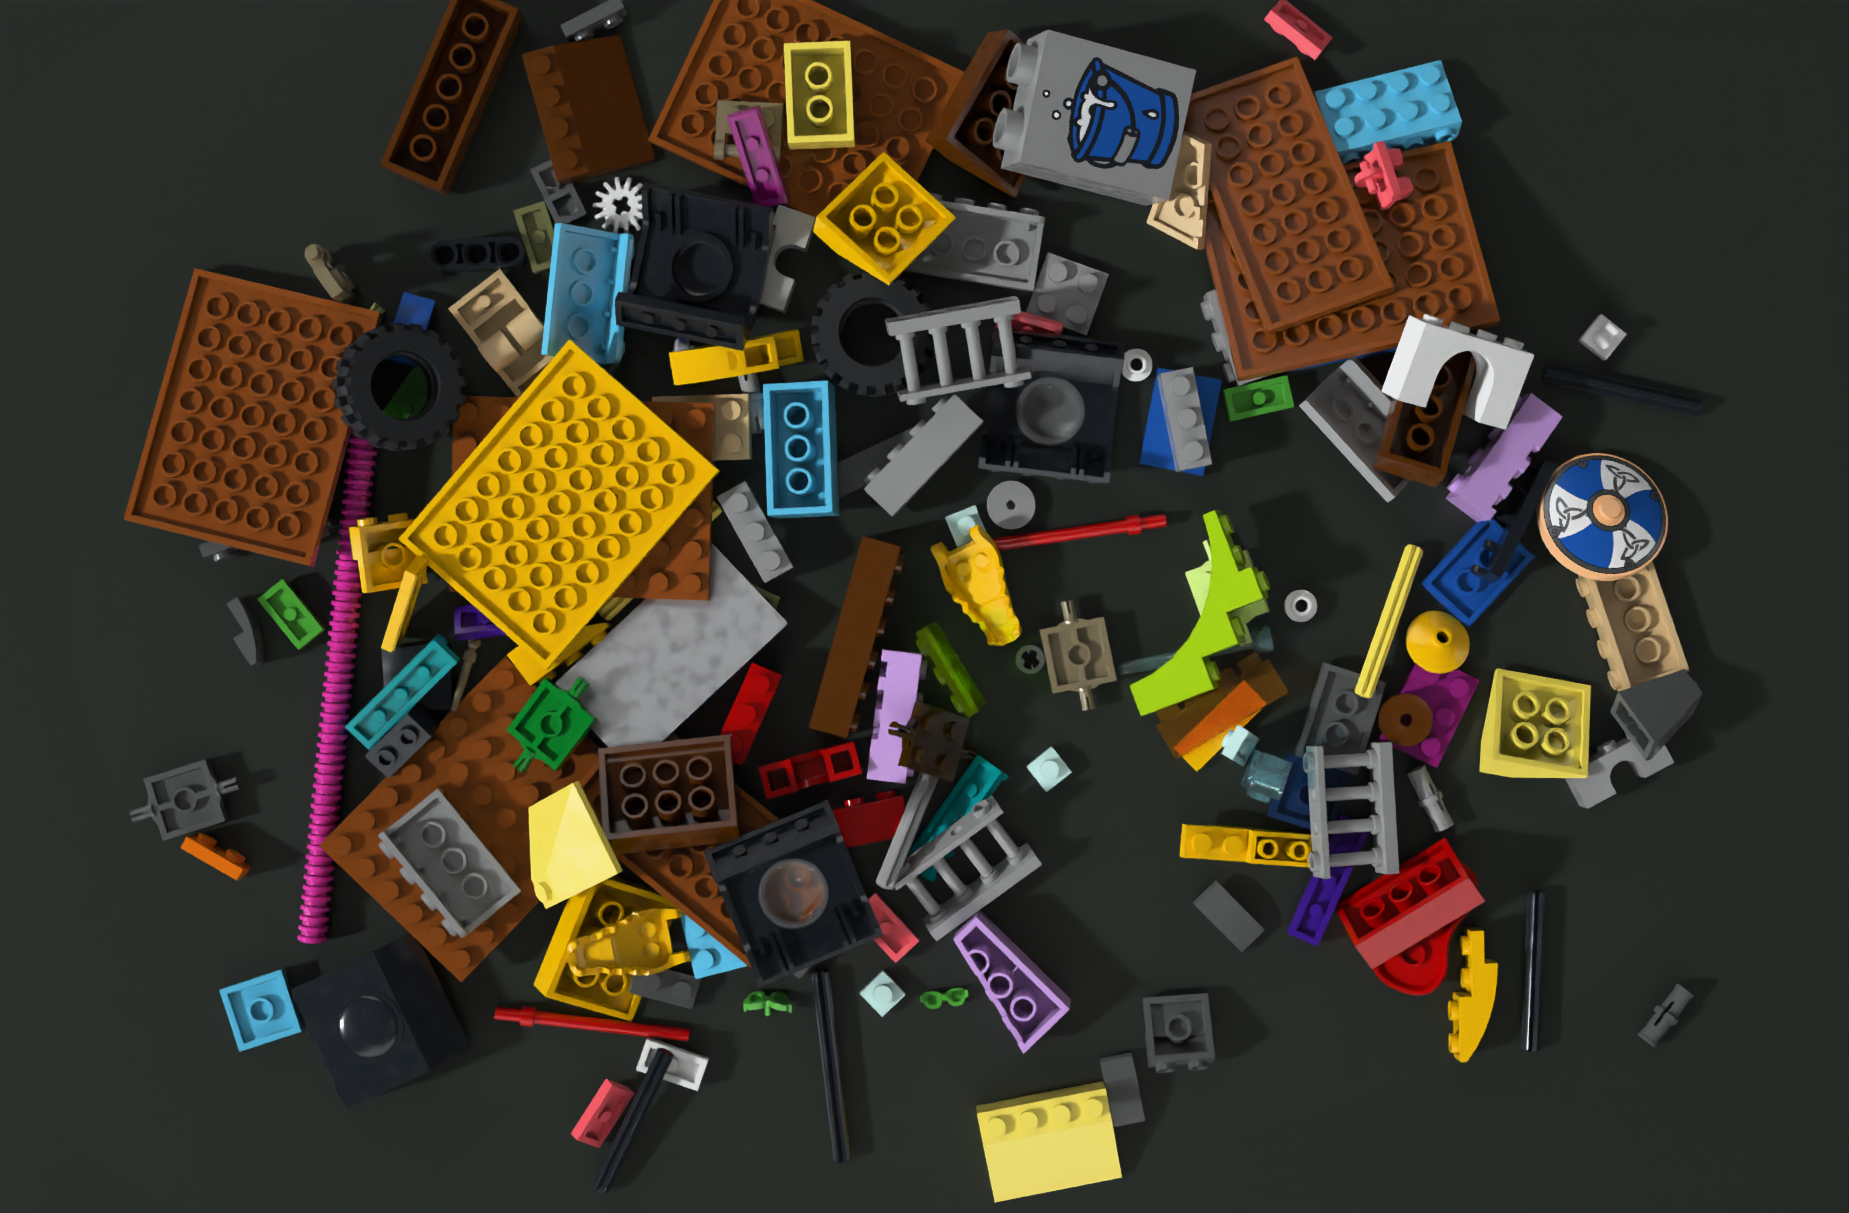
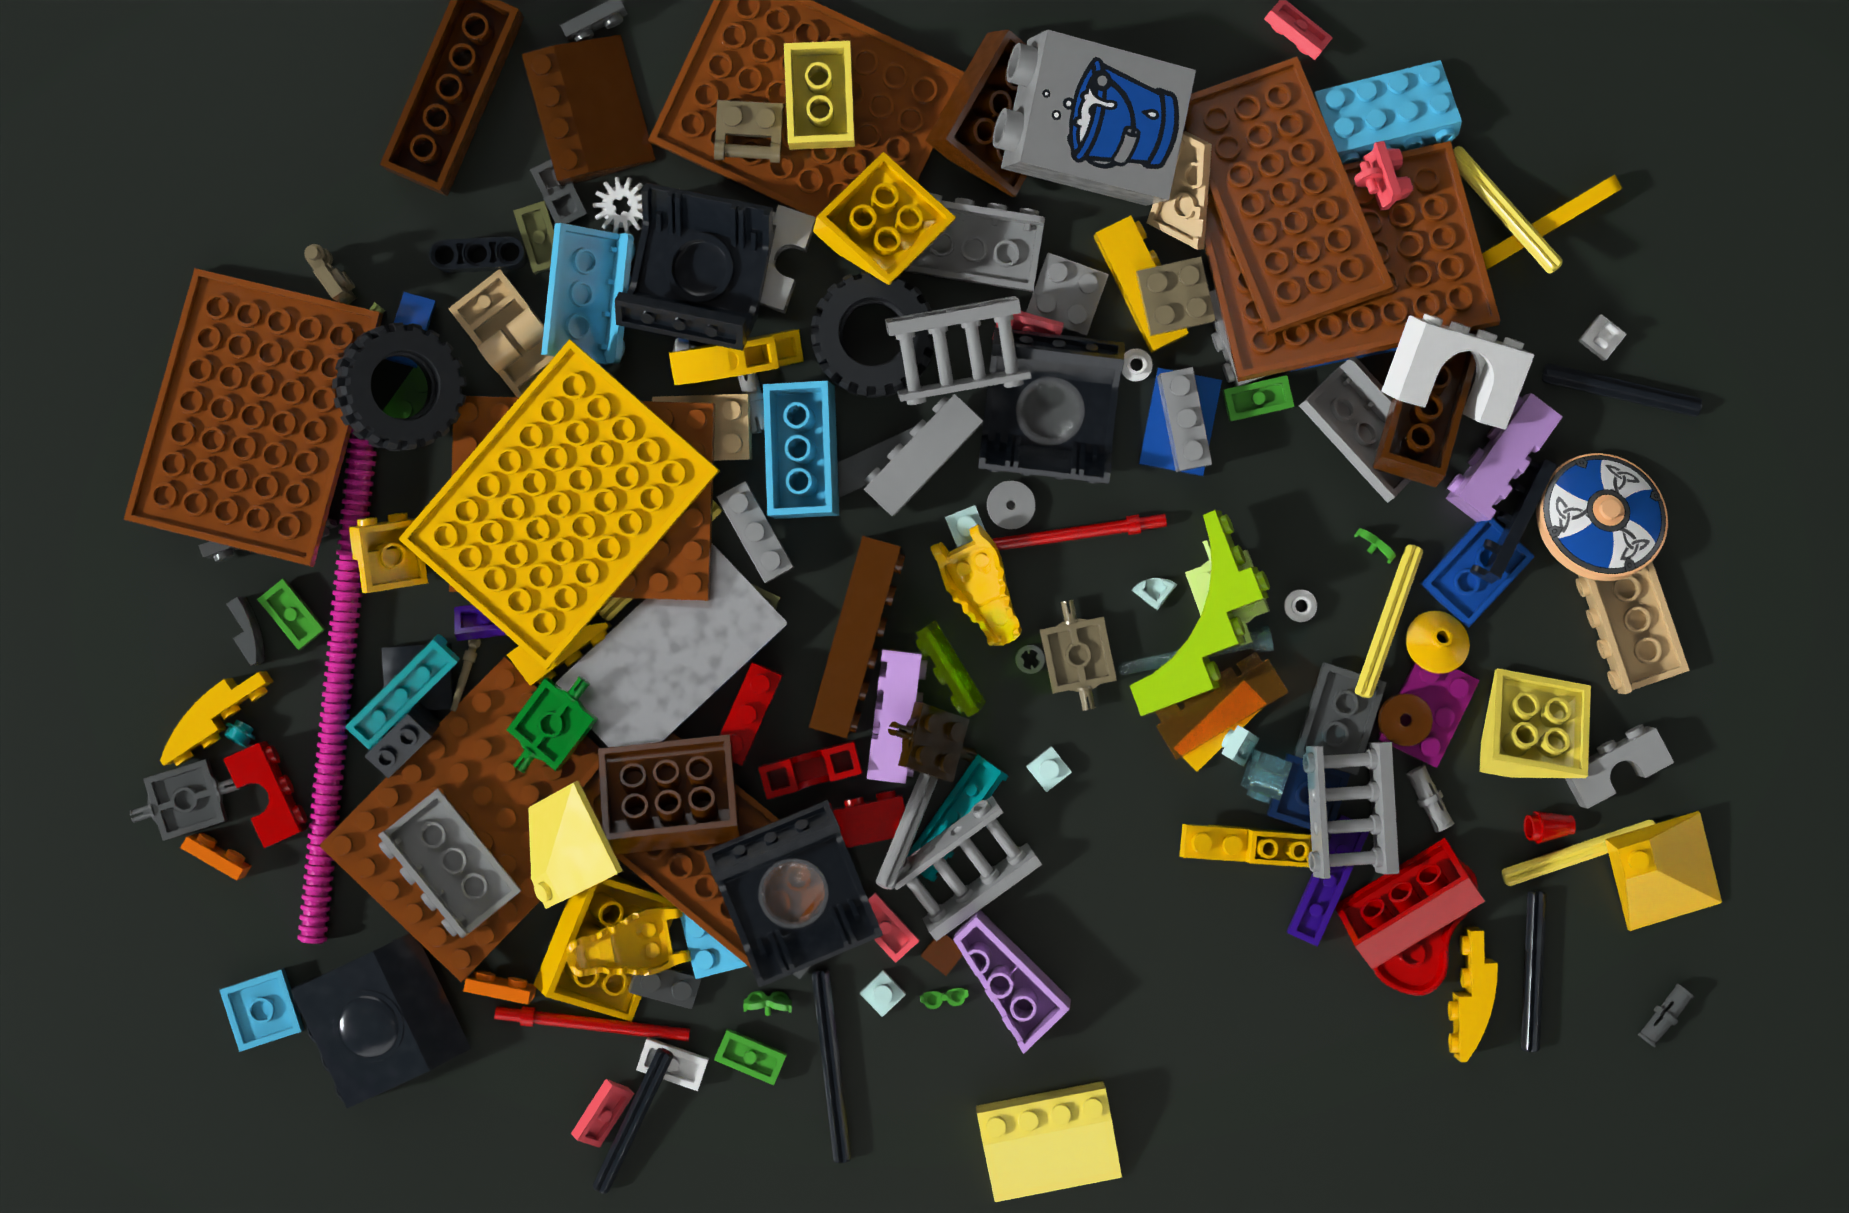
(203, 721): none -> yellow slope
(239, 733): none -> teal plate
(260, 766): none -> red arch
(405, 603): yellow tile -> none
(508, 989): none -> orange plate
(750, 1056): none -> bright green plate
(758, 157): magenta tile -> none
(942, 954): none -> reddish brown tile
(1122, 1089): dark grey slope -> none
(1125, 254): none -> yellow brick
(1154, 590): none -> light aqua tile
(1175, 296): none -> dark tan plate
(1178, 1032): dark grey plate -> none
(1228, 916): dark grey slope -> none
(1376, 543): none -> bright green piece
(1507, 211): none -> light yellow axle
(1548, 826): none -> red cone
(1555, 219): none -> yellow beam
(1563, 857): none -> light yellow axle
(1656, 710): dark grey slope -> none
(1663, 871): none -> yellow slope

